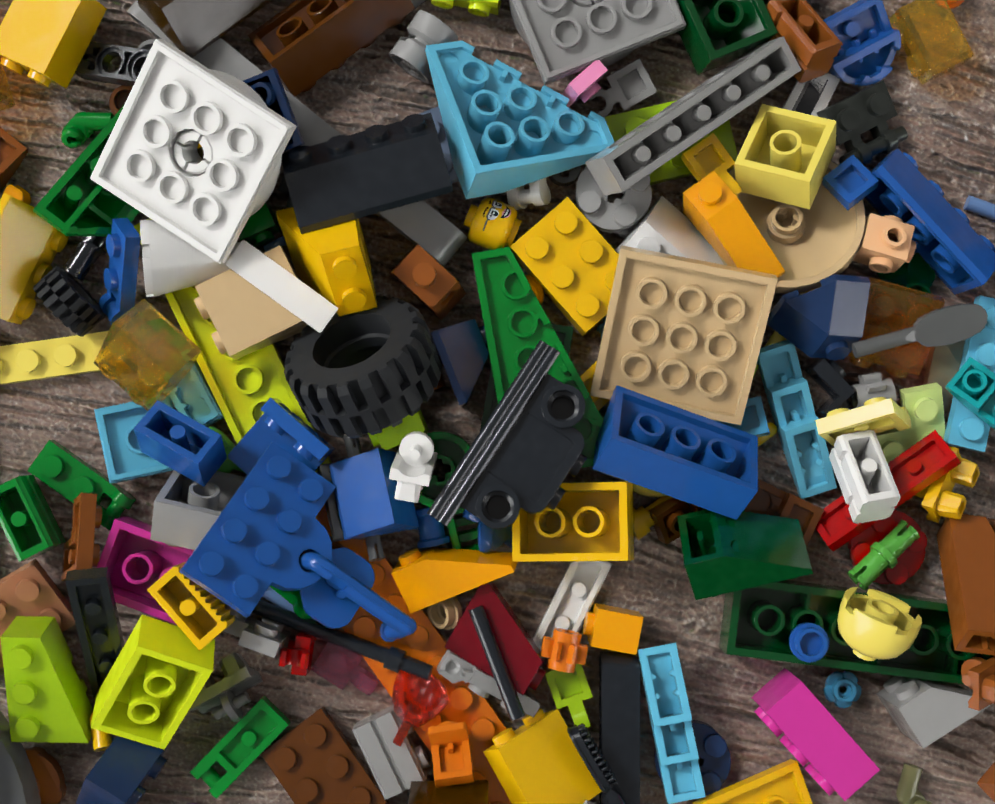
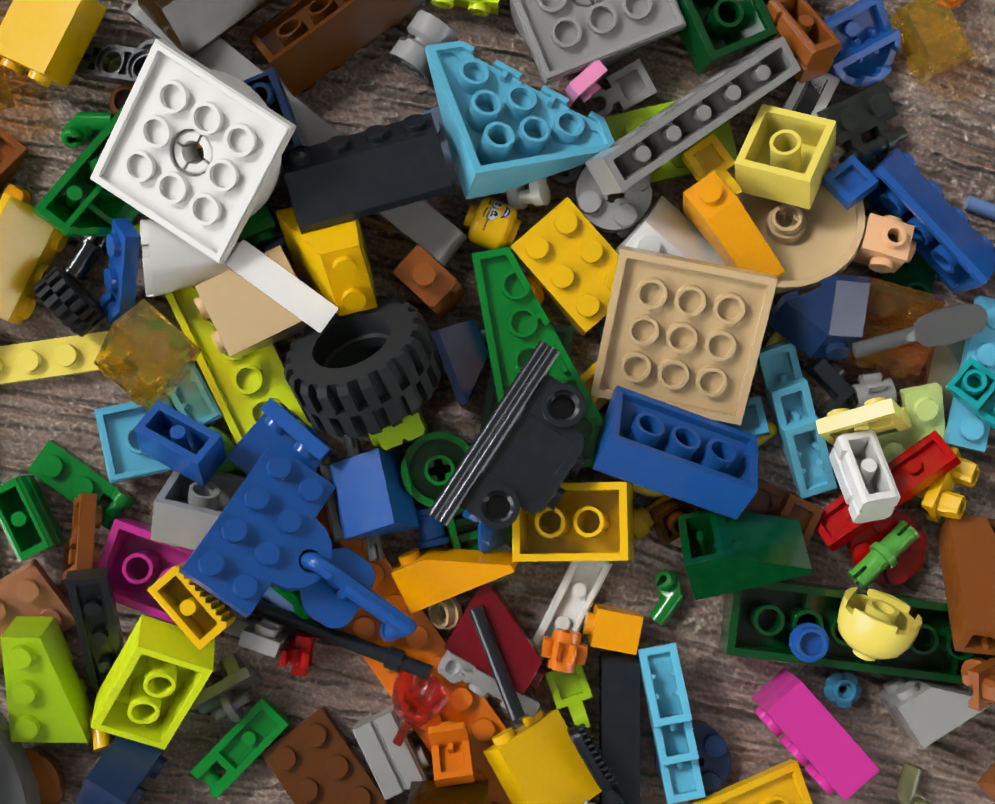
(341, 666): clear pink plate -> none
(413, 466): white hips -> none
(670, 596): none -> green arm

